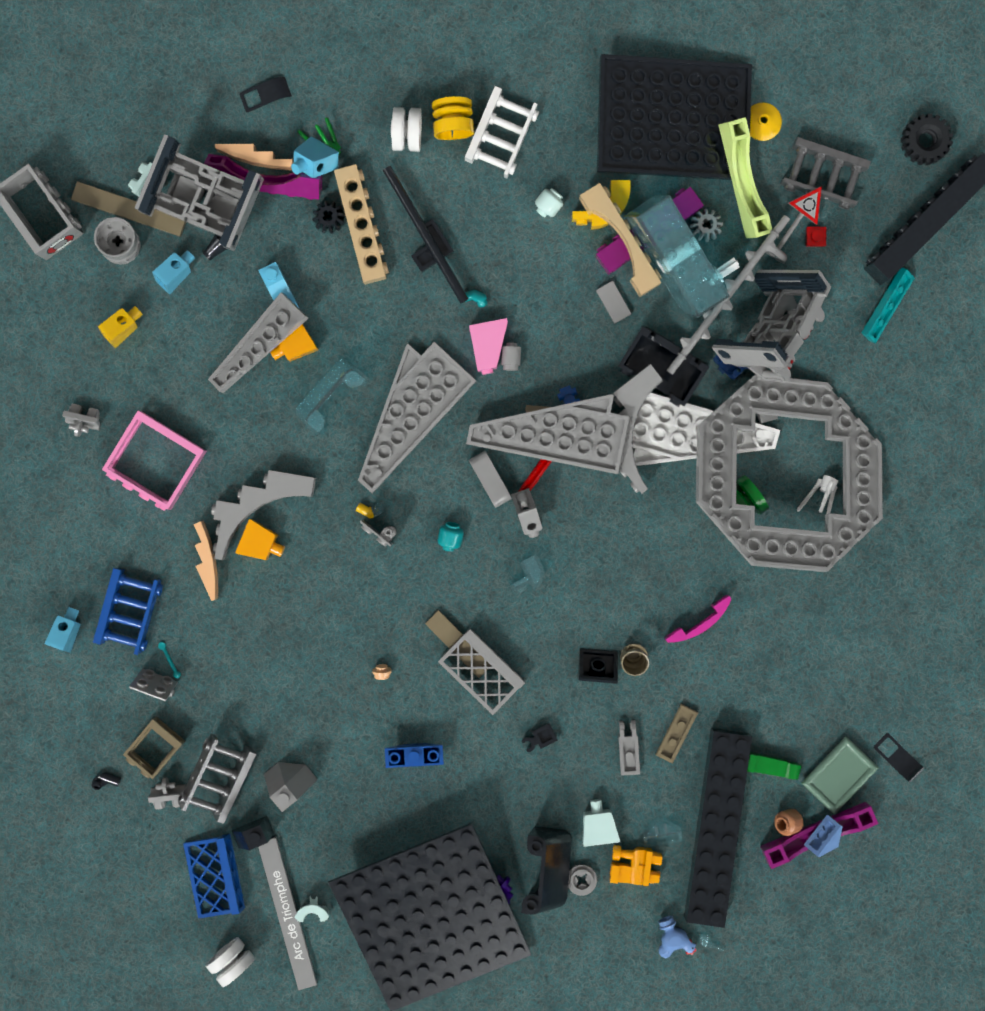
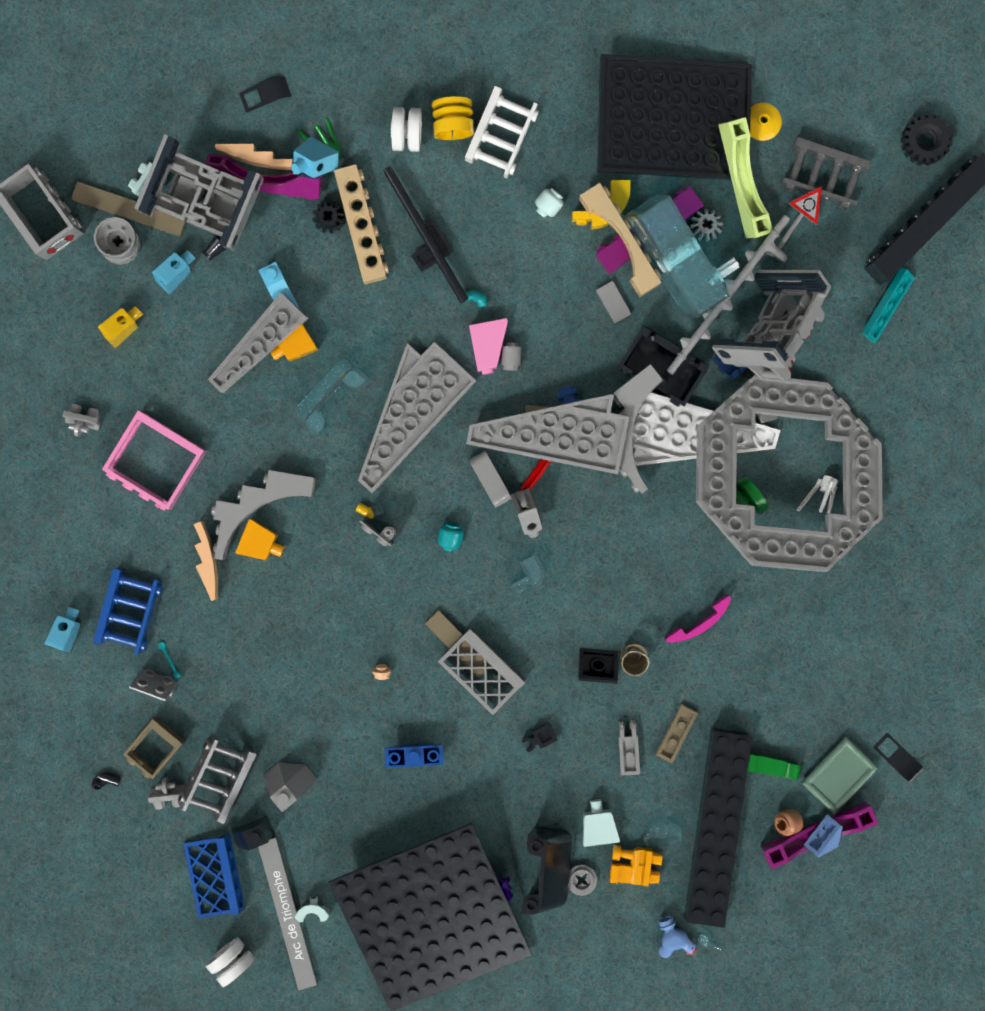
(815, 236): red plate -> none

